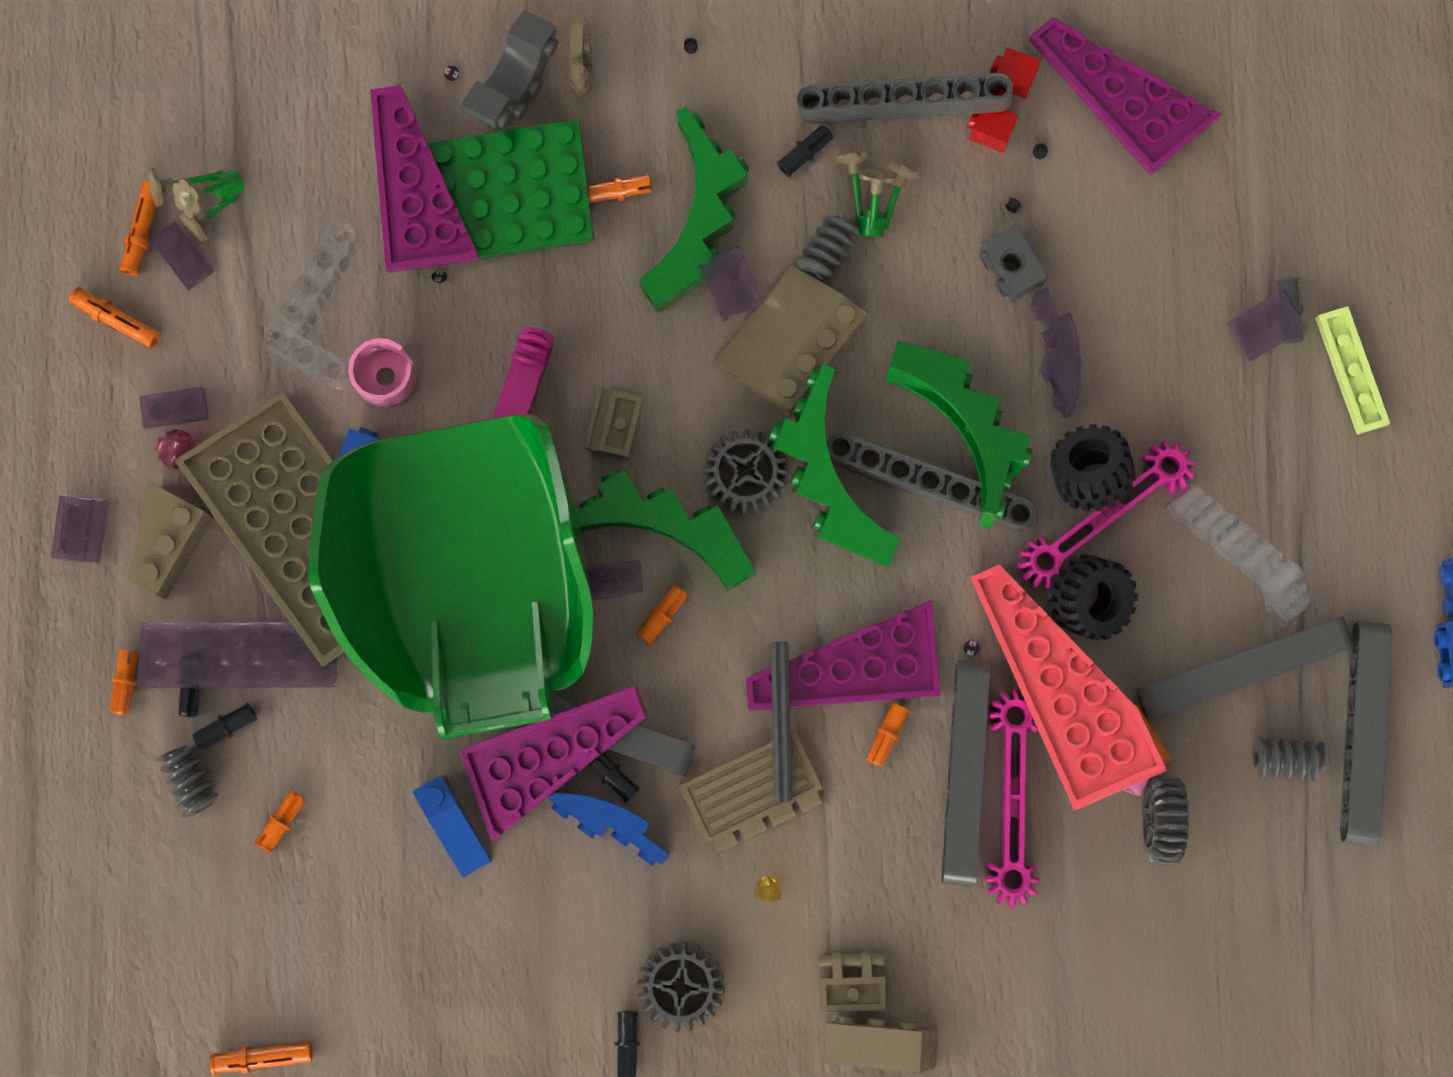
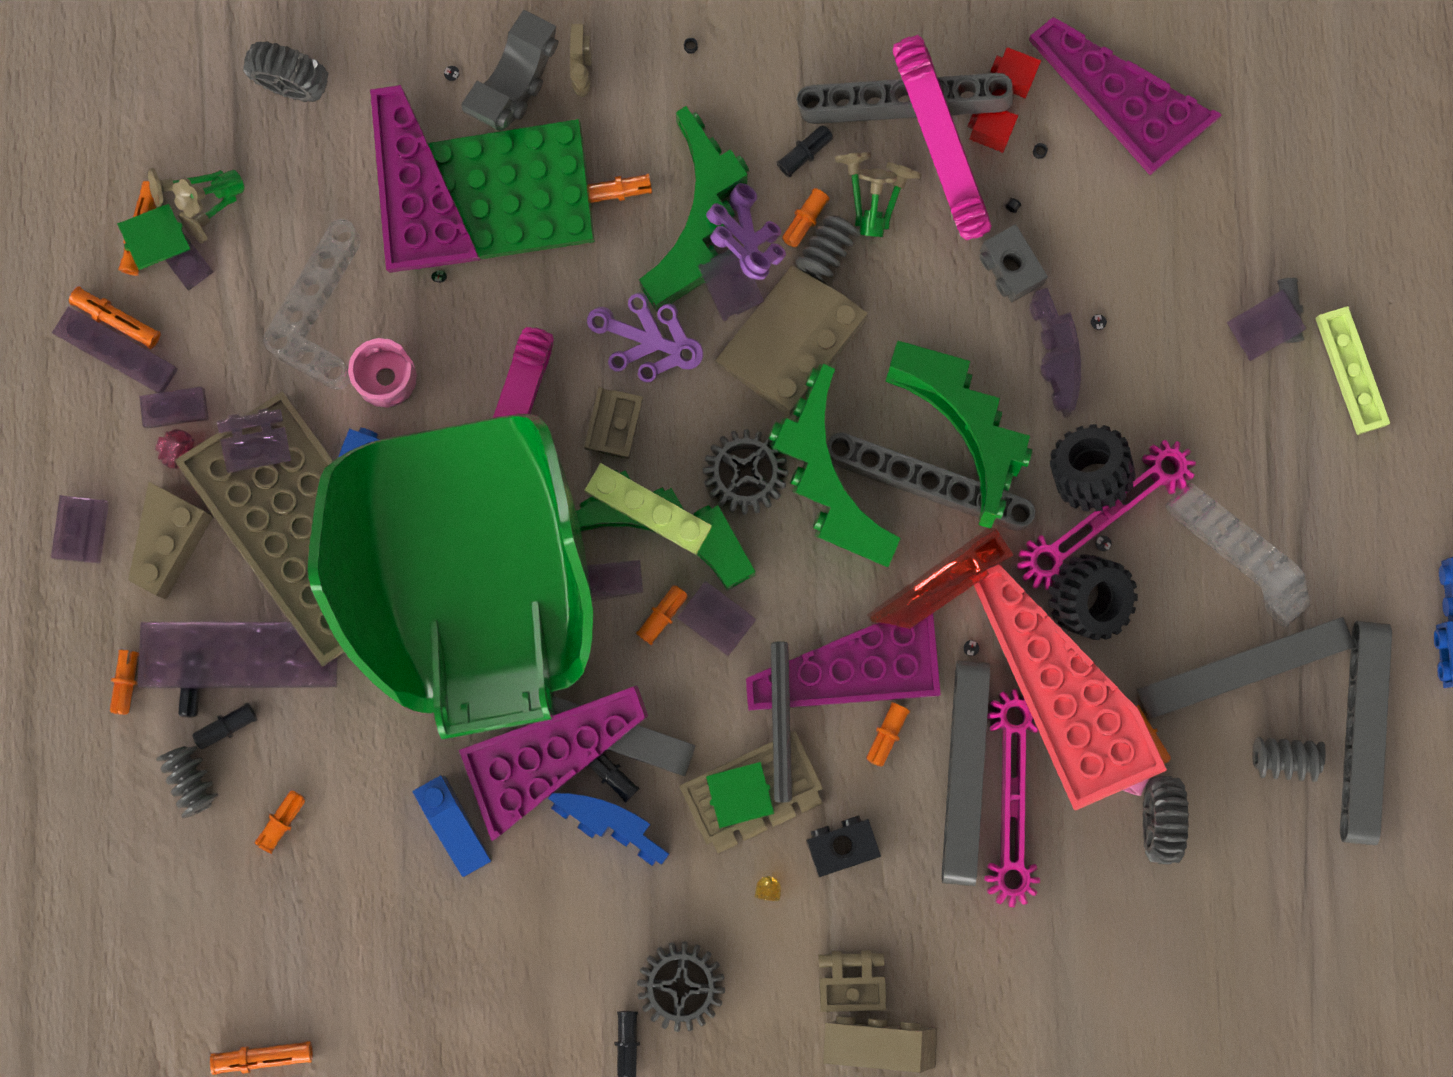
(114, 350): none -> clear purple plate
(153, 236): none -> green piece
(257, 448): none -> plate
(285, 71): none -> dark grey gear
(648, 508): none -> yellowish green plate
(650, 338): none -> medium lavender plant
(716, 618): none -> clear purple plate
(740, 795): none -> green piece
(752, 261): none -> medium lavender plant
(805, 218): none -> orange axle
(862, 846): none -> black brick
(941, 137): none -> dark pink arm
(944, 581): none -> clear red wedge
(1098, 322): none -> black piece
(1103, 543): none -> black piece

